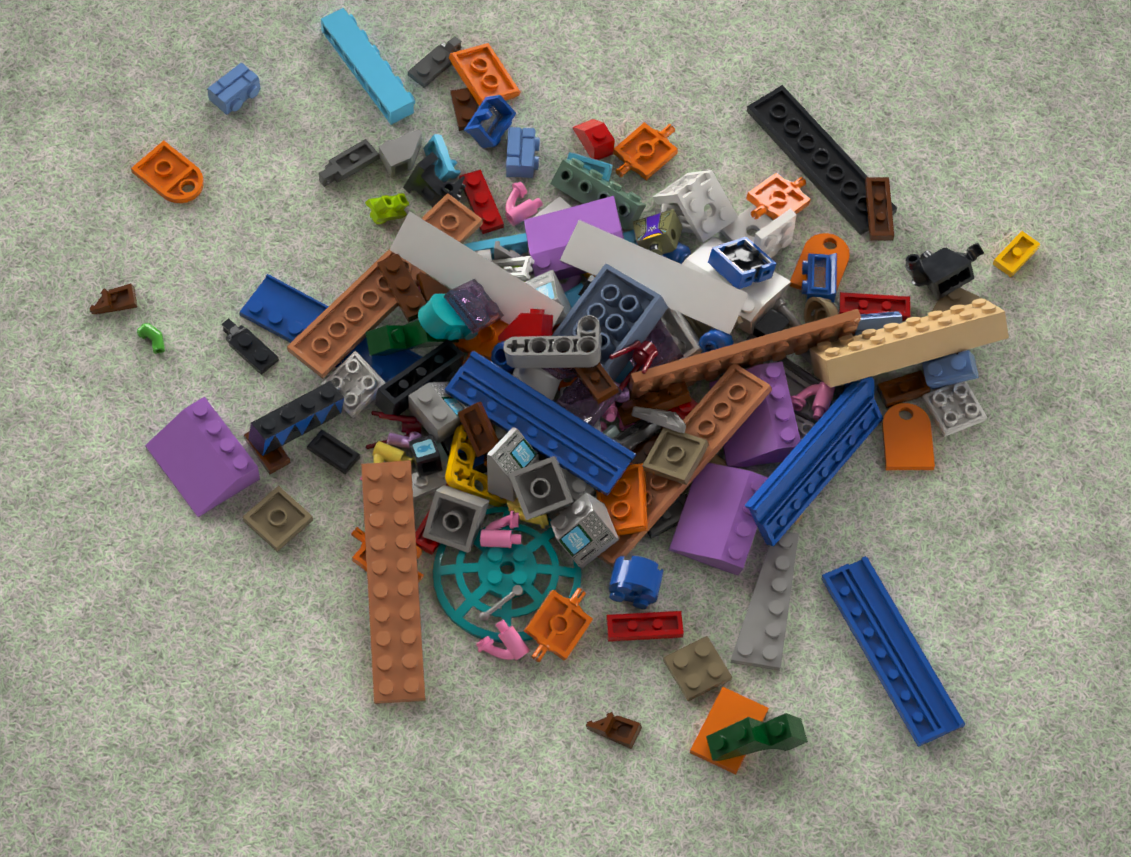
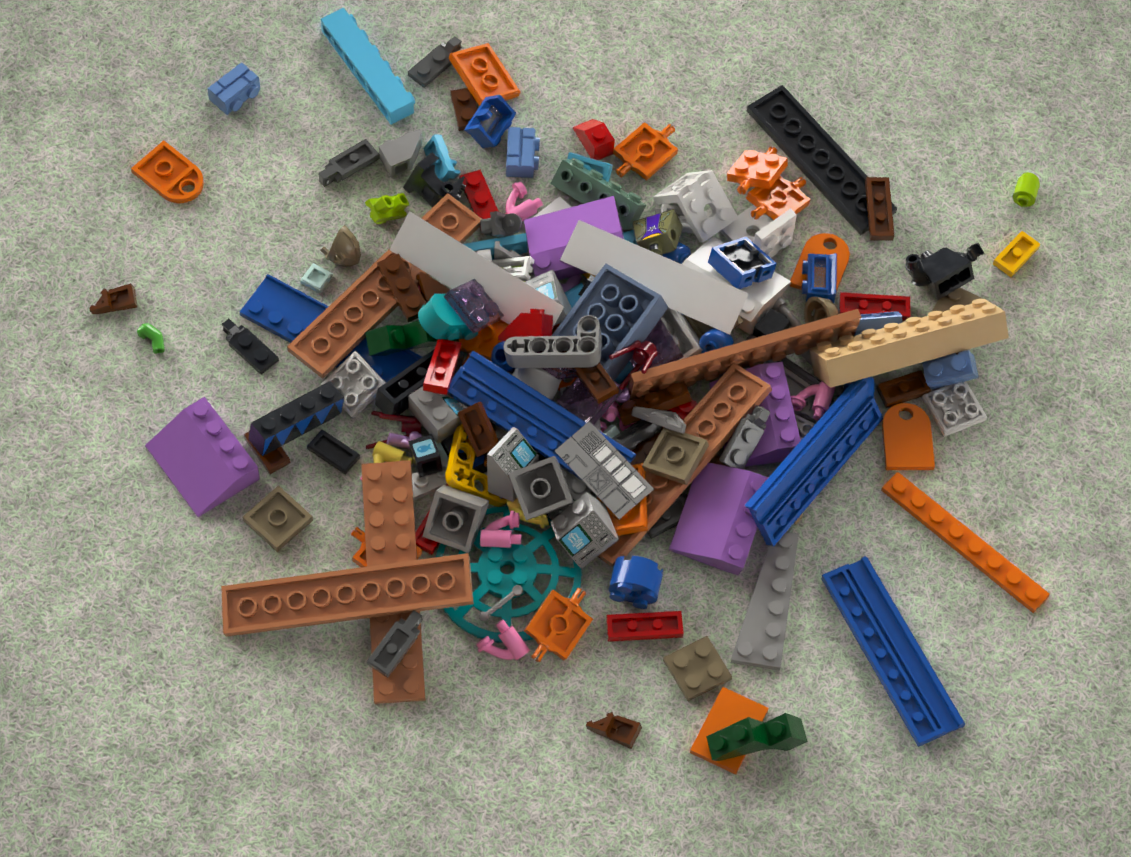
(316, 278): none -> light aqua tile
(344, 249): none -> dark tan helmet
(347, 595): none -> nougat plate
(395, 644): none -> dark grey hinge
(442, 366): none -> red plate
(501, 224): none -> dark grey hips
(604, 470): none -> light grey sticker
(745, 438): none -> dark grey hinge
(757, 169): none -> orange plate
(965, 542): none -> orange plate
(1026, 189): none -> lime brick

